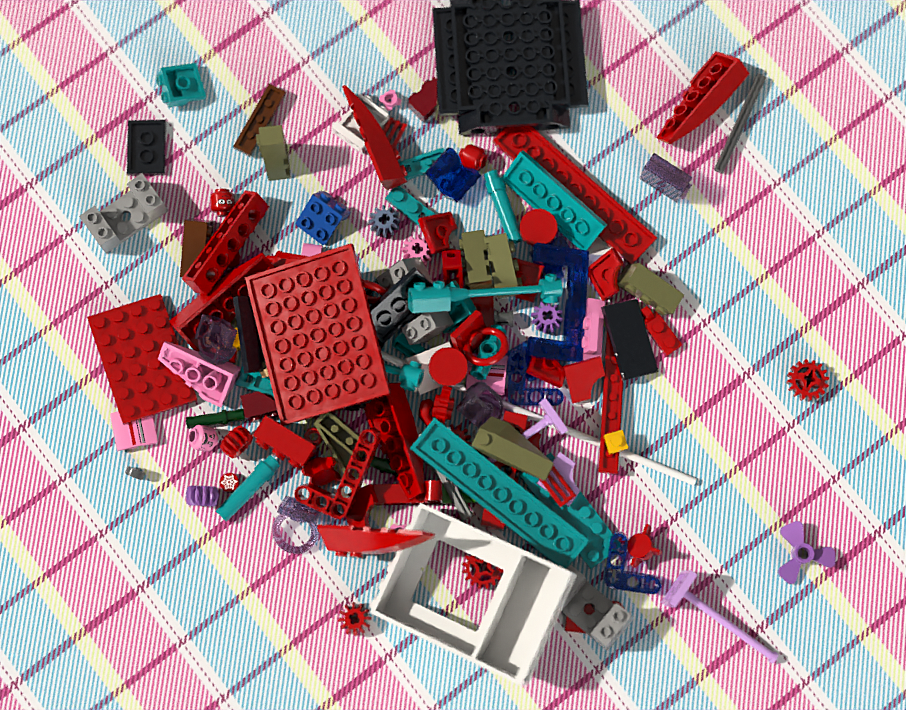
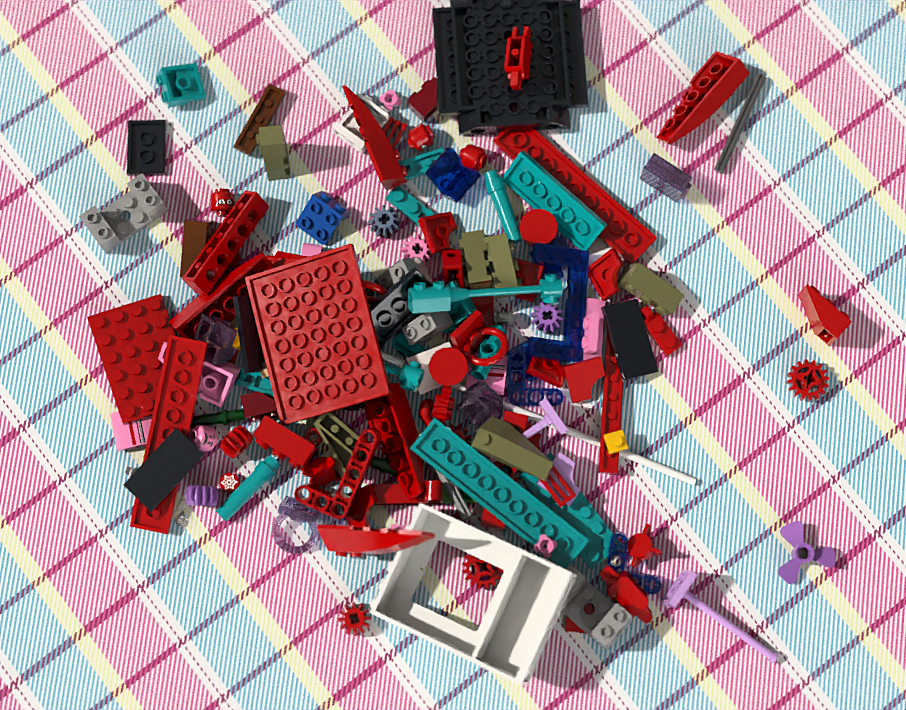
(164, 469): none -> black tile
(172, 409): none -> red plate
(179, 515): none -> clear arm
(421, 137): none -> red head
(518, 57): none -> red hinge
(551, 544): none -> bright pink plate
(627, 592): none -> red hinge
(823, 317): none -> red slope

